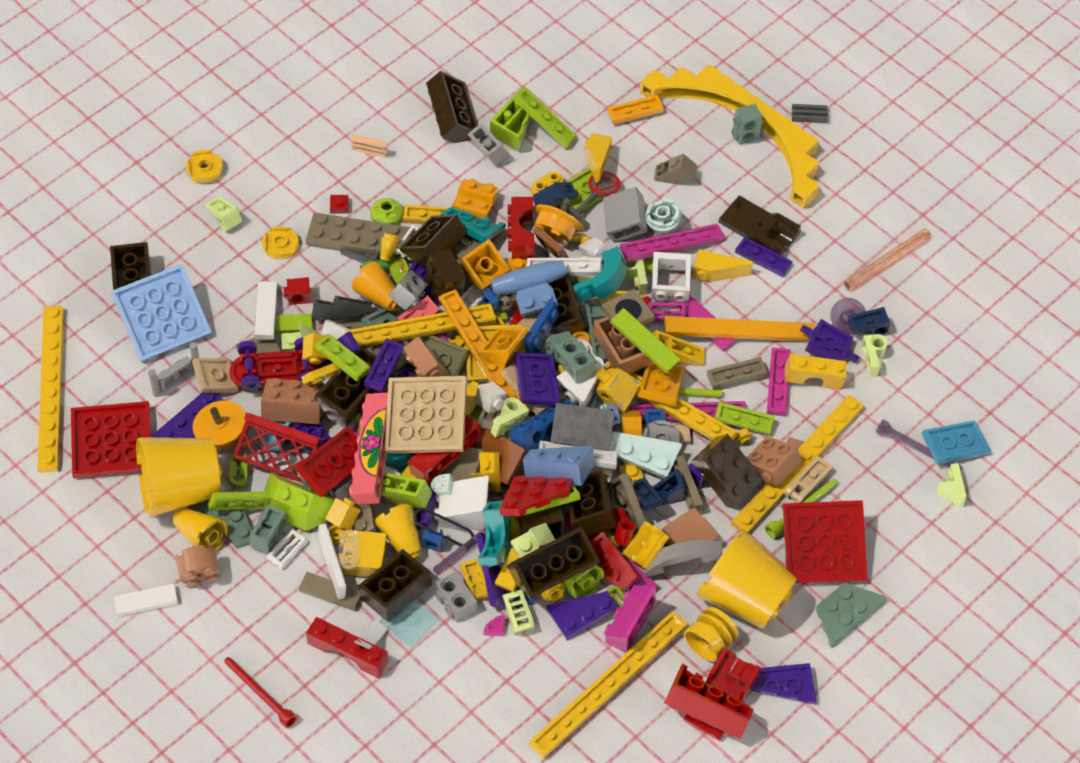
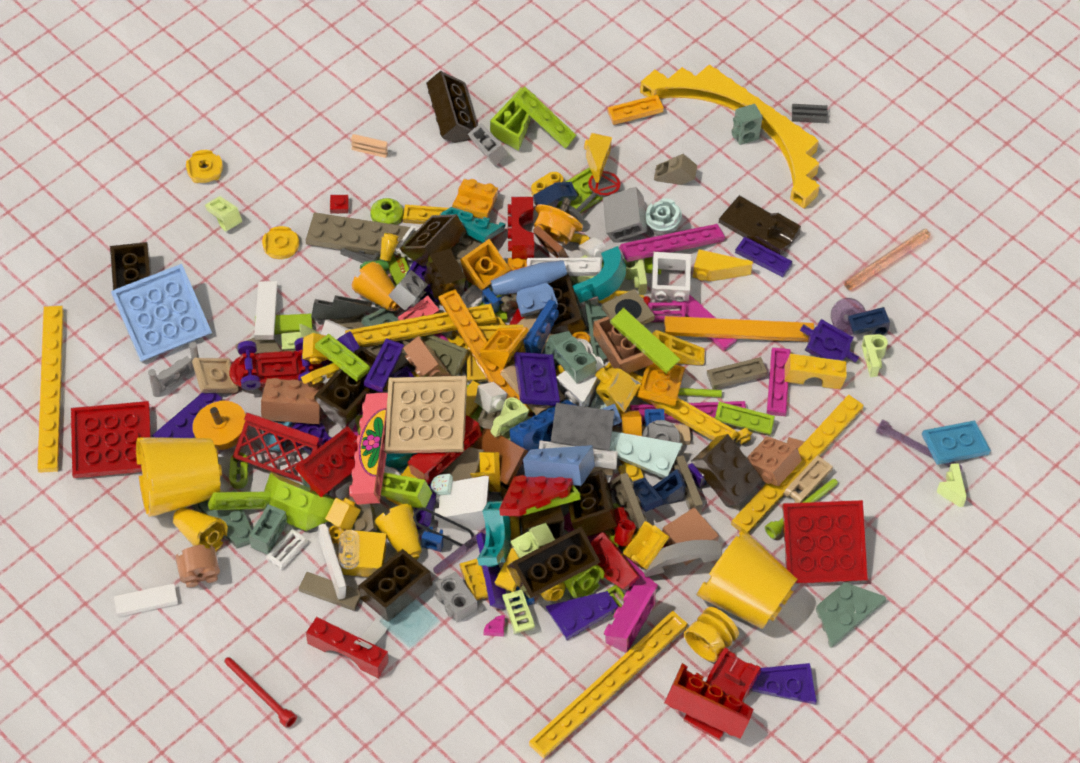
(298, 291): red brick -> none

